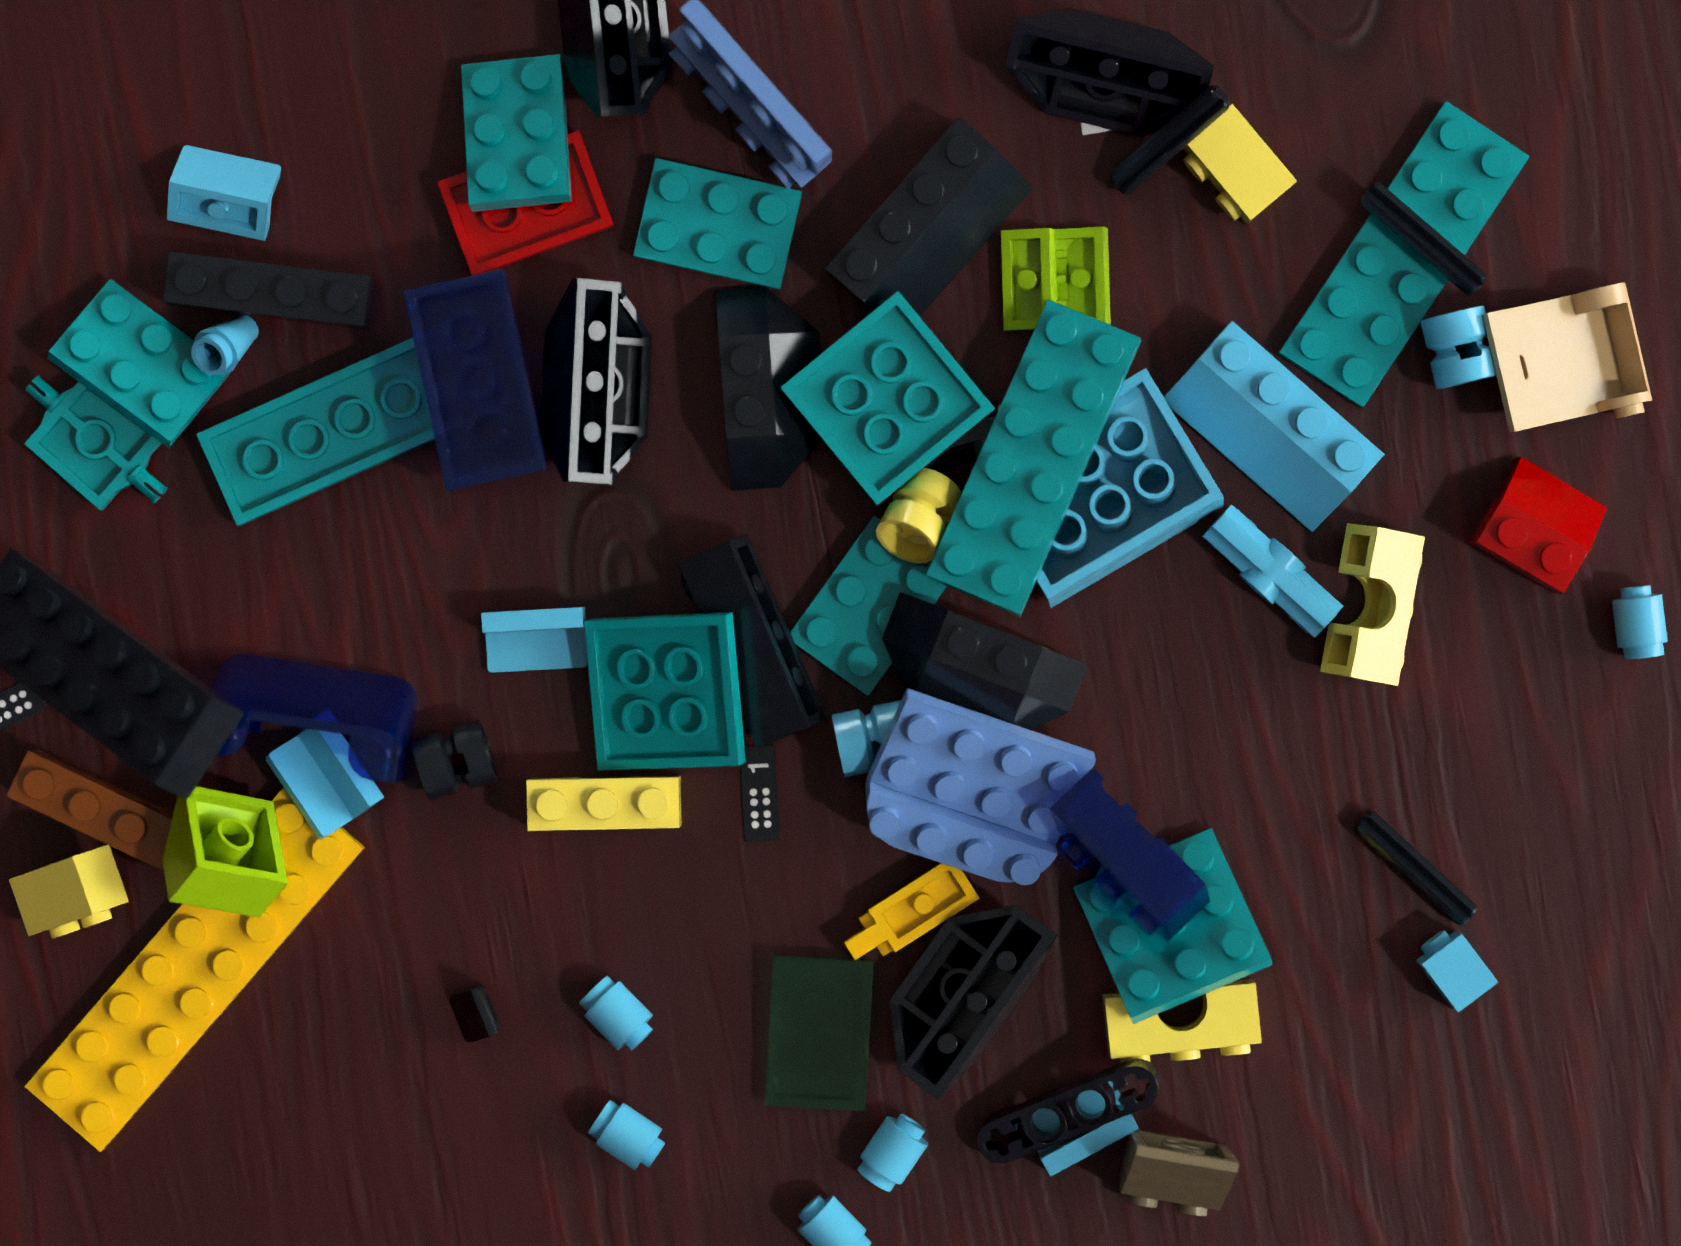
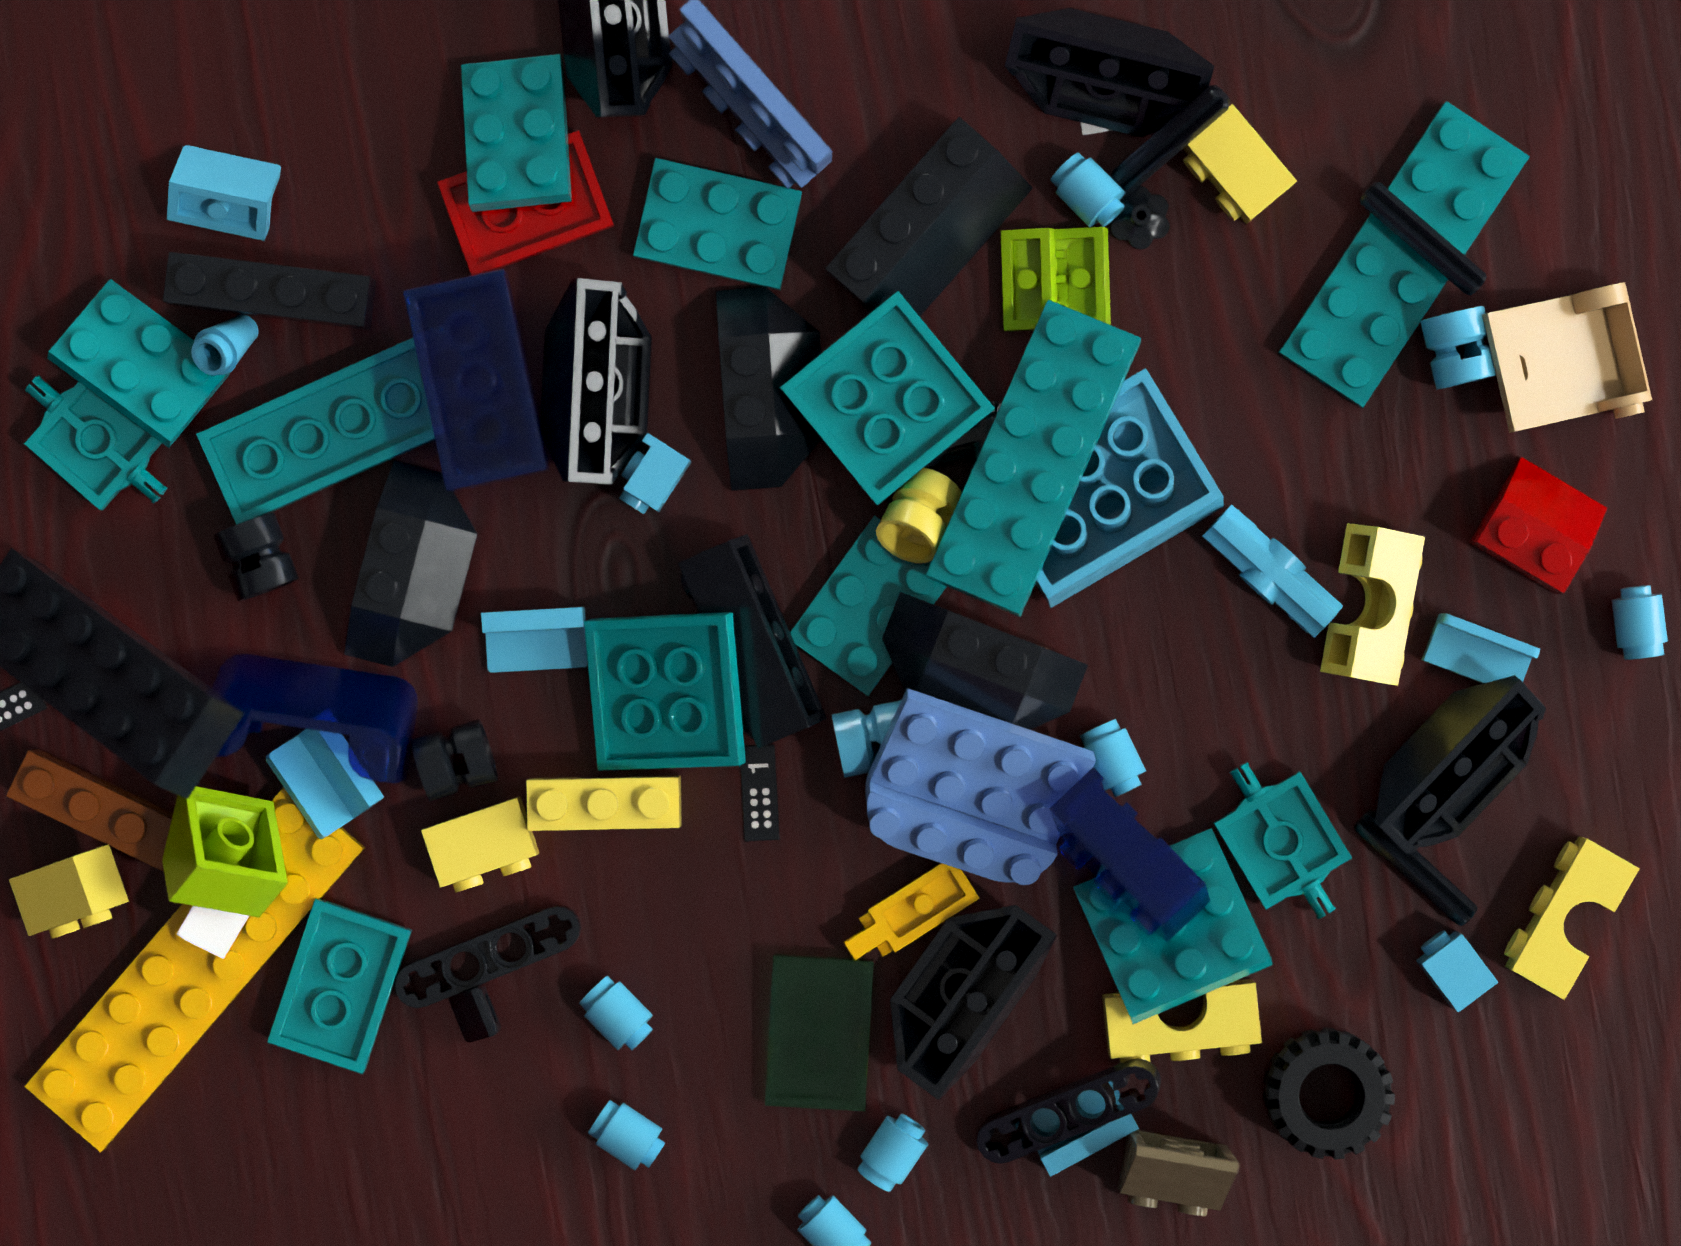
(212, 929): none -> white slope
(254, 538): none -> black wheel
(339, 986): none -> teal plate
(410, 568): none -> black wedge
(481, 843): none -> light yellow brick
(489, 959): none -> black beam
(653, 475): none -> medium azure brick
(1088, 190): none -> medium azure brick
(1115, 757): none -> medium azure brick
(1141, 232): none -> black plant
(1272, 427): medium azure slope -> none
(1282, 840): none -> teal plate
(1362, 1120): none -> black tyre
(1457, 763): none -> black wedge
(1476, 651): none -> medium azure panel
(1584, 875): none -> light yellow arch

